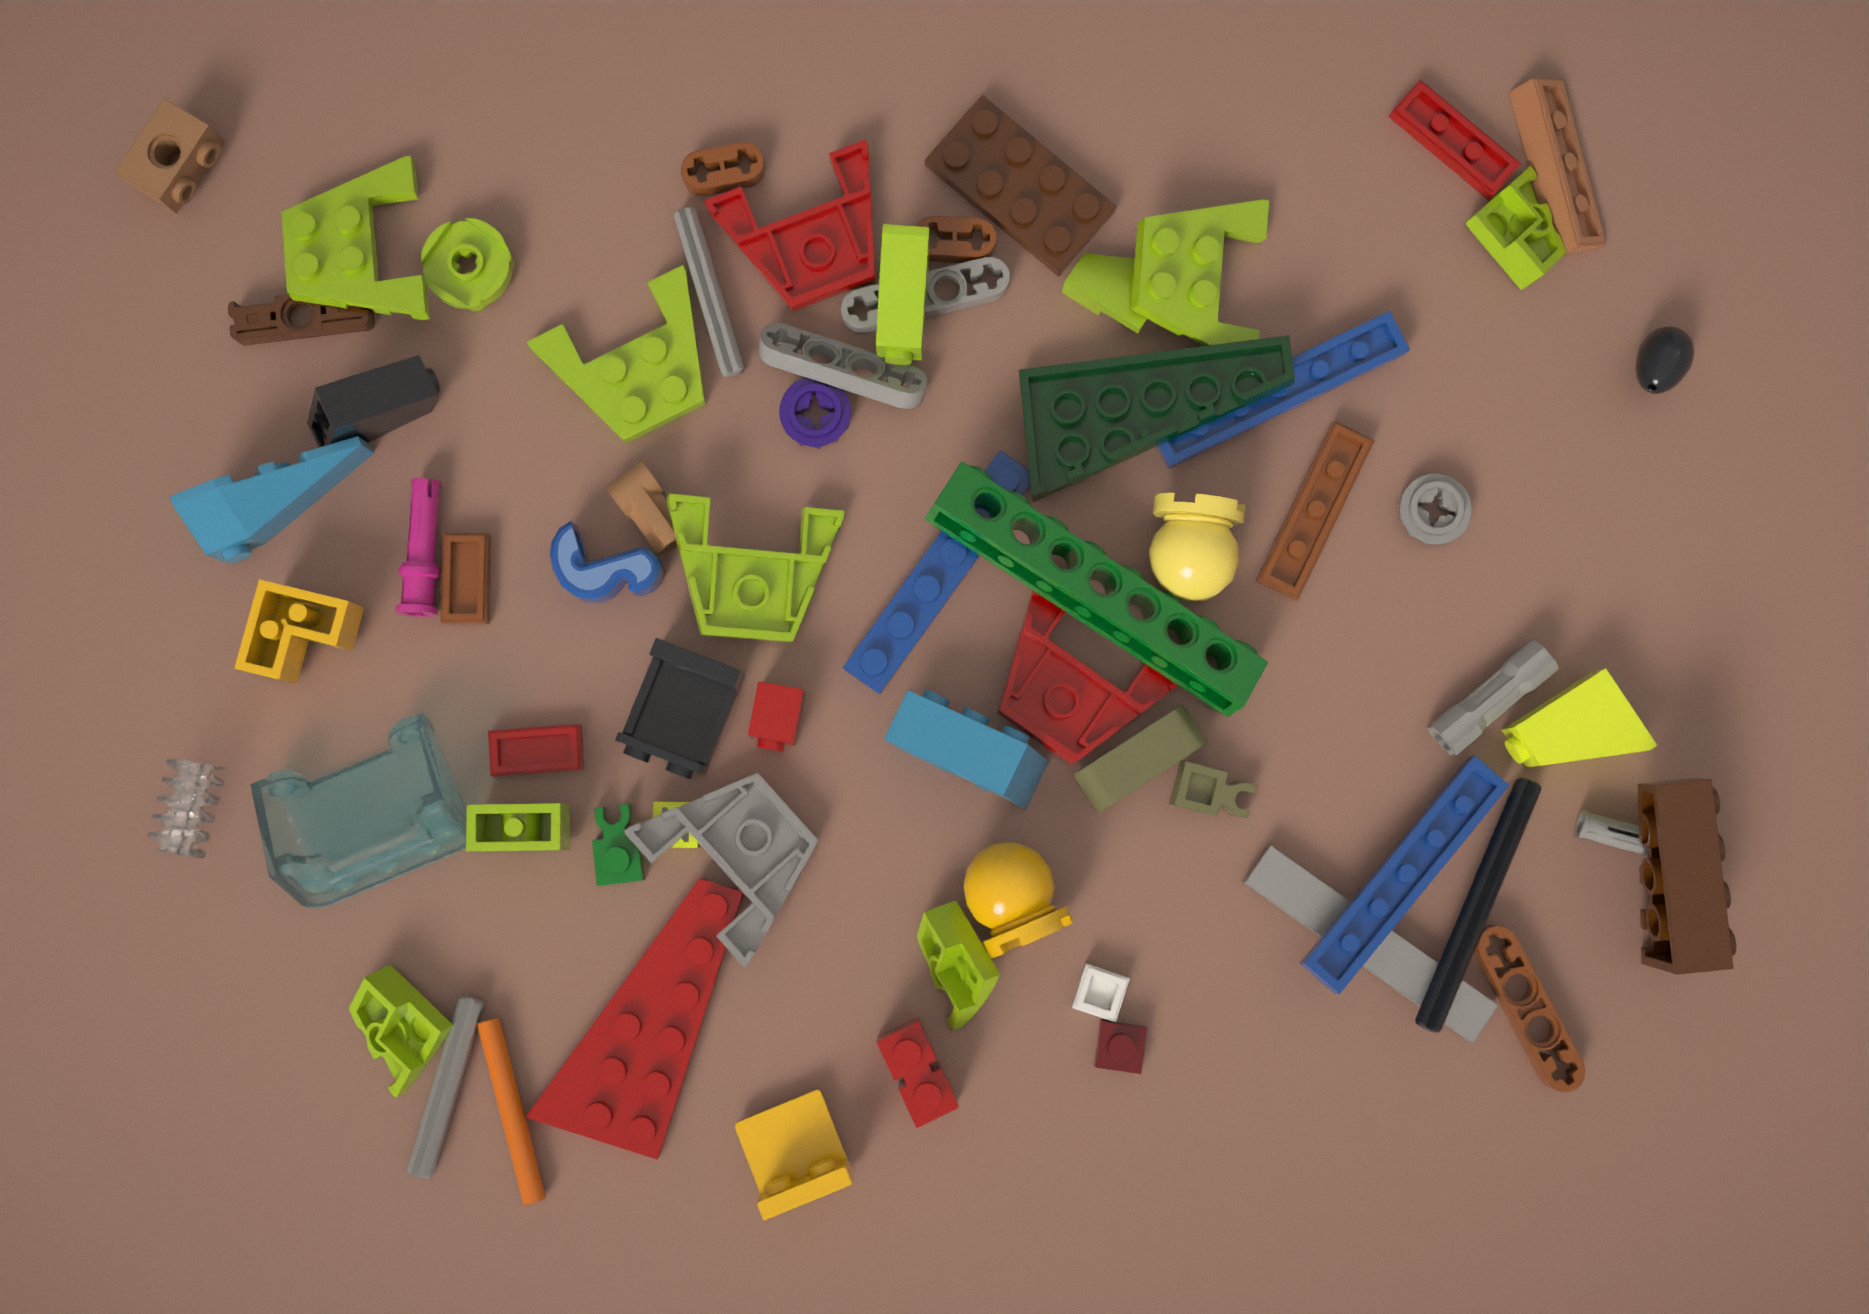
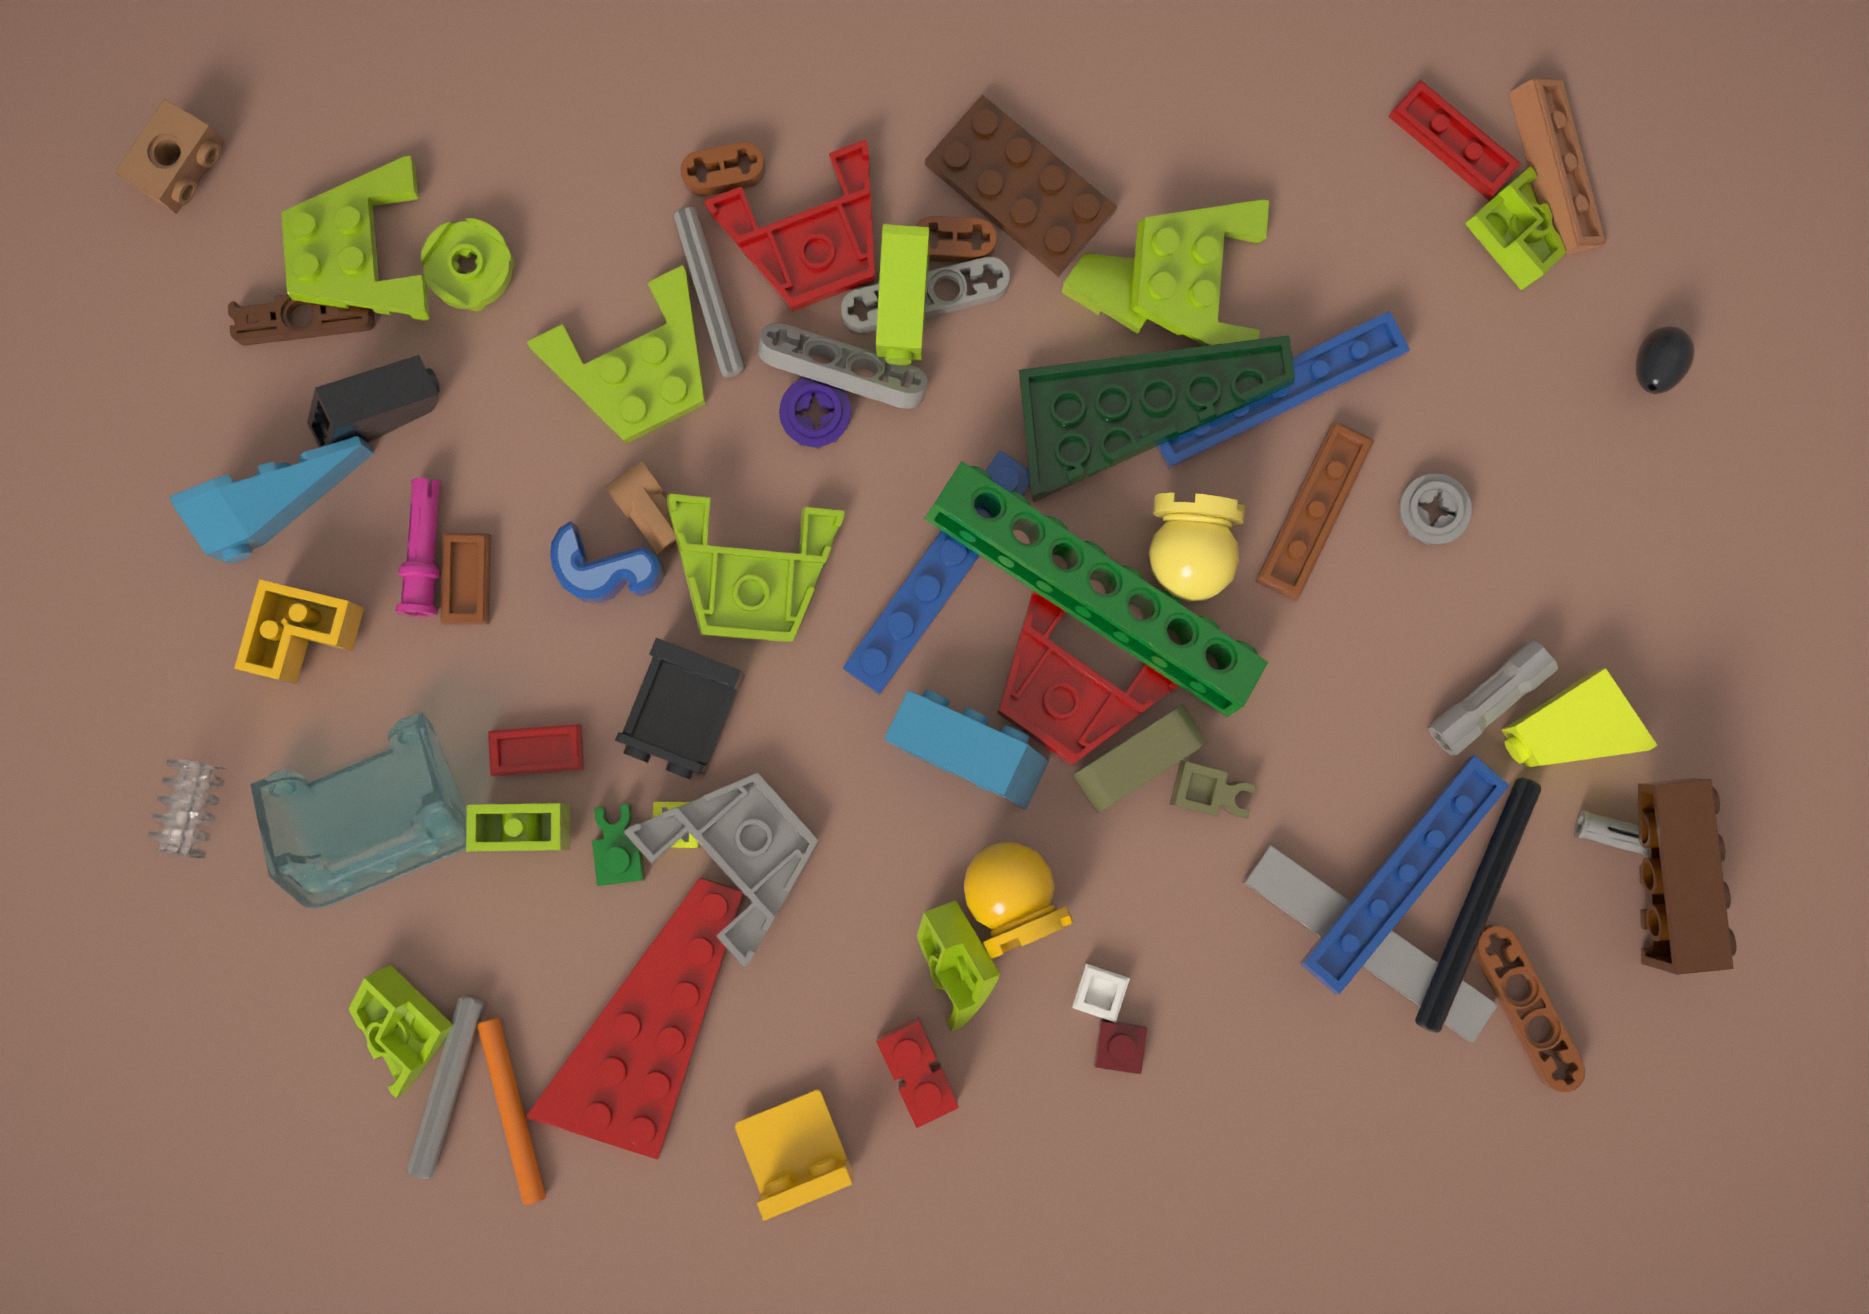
(776, 716): red brick -> none

